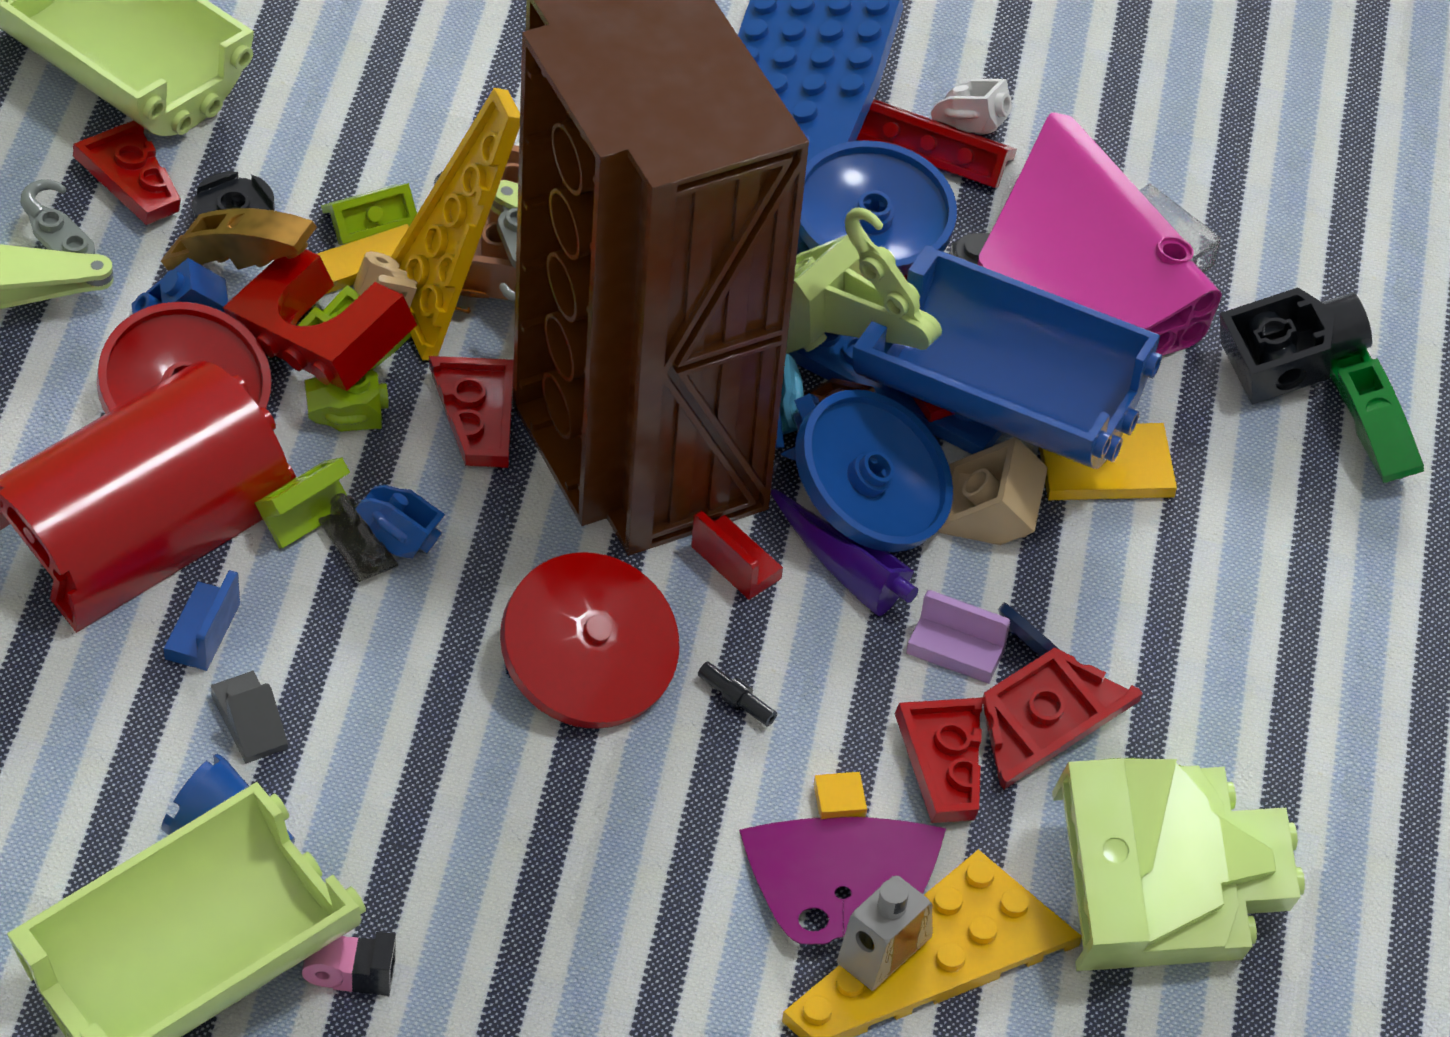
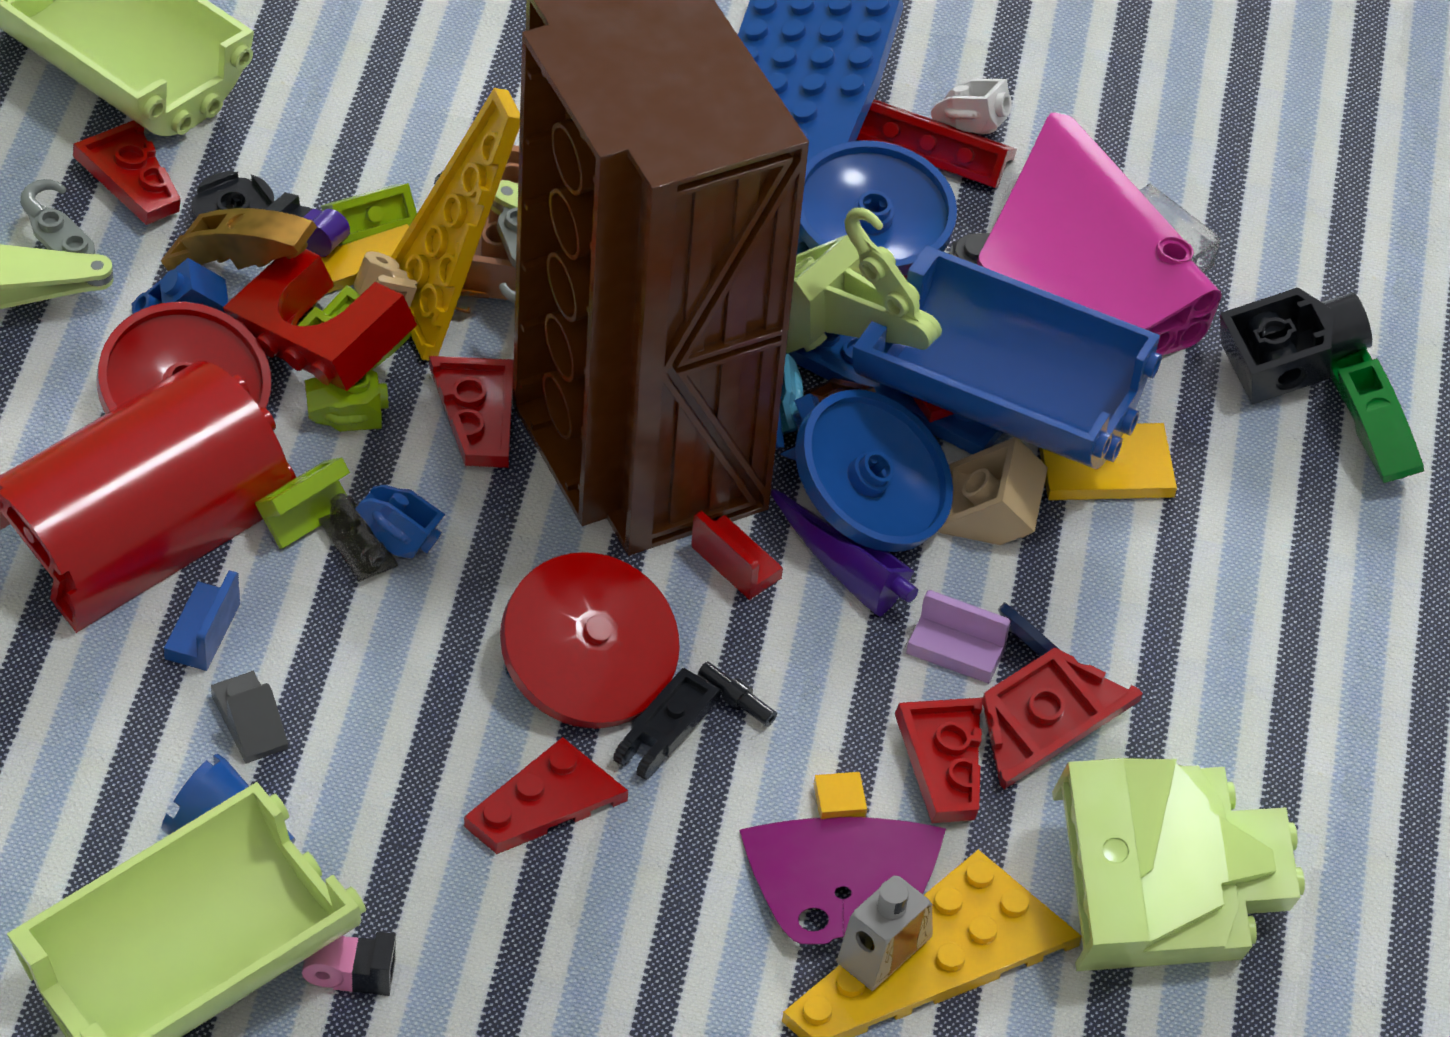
(331, 224): none -> dark purple leg
(543, 794): none -> red wing
(667, 721): none -> black hinge

